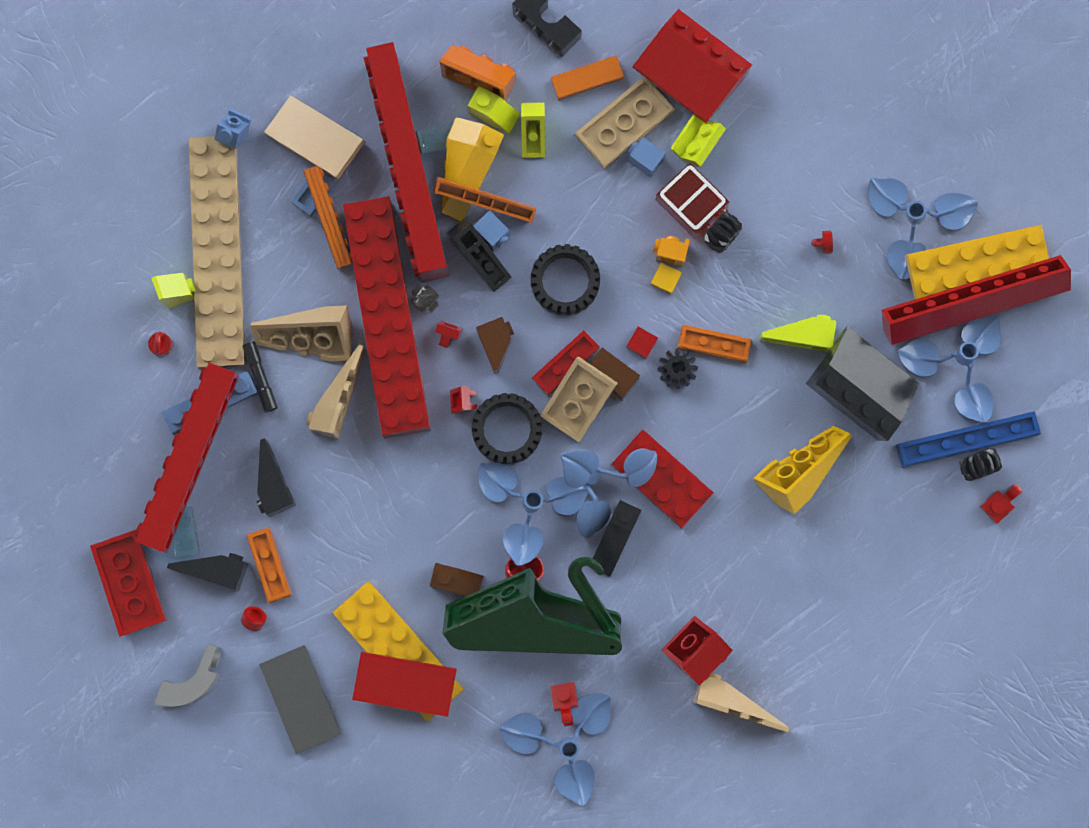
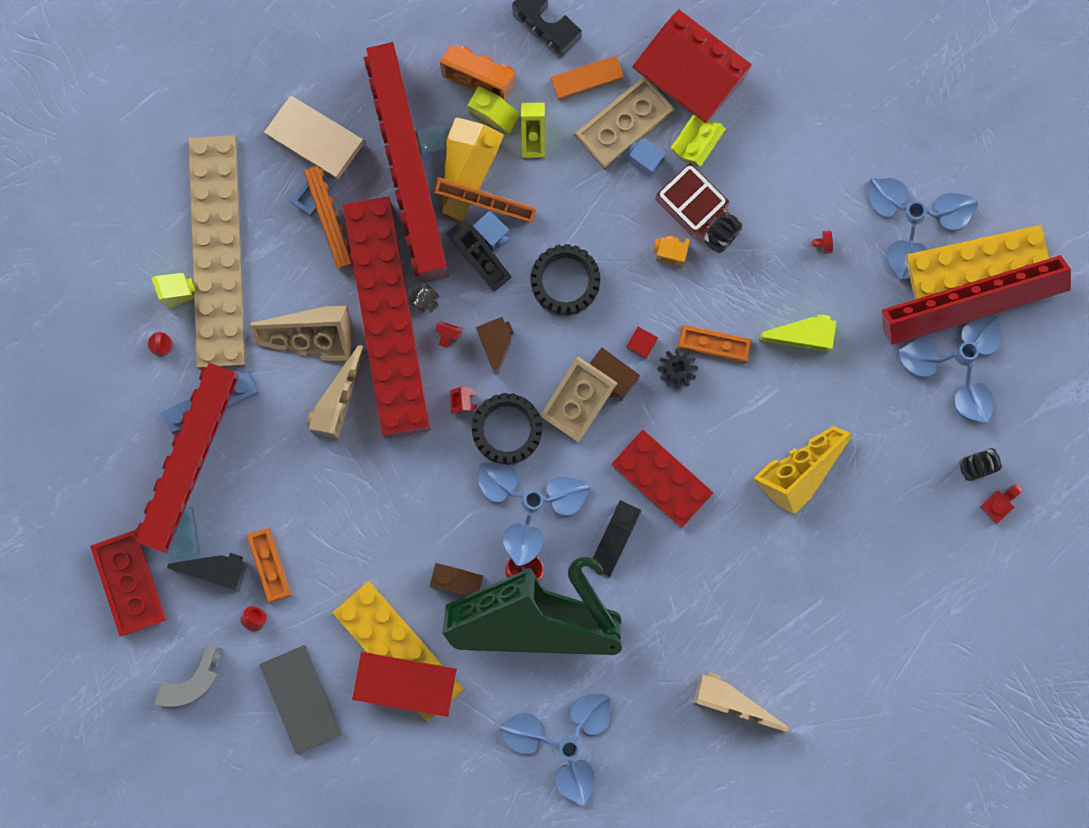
(233, 129): medium blue brick -> none
(264, 390): black piece -> none
(272, 487): black slope -> none
(554, 371): red plate -> none
(564, 700): red plate -> none
(582, 469): medium blue plant -> none
(666, 278): yellow tile -> none
(697, 650): red brick -> none
(864, 385): black slope -> none
(968, 439): blue tile -> none

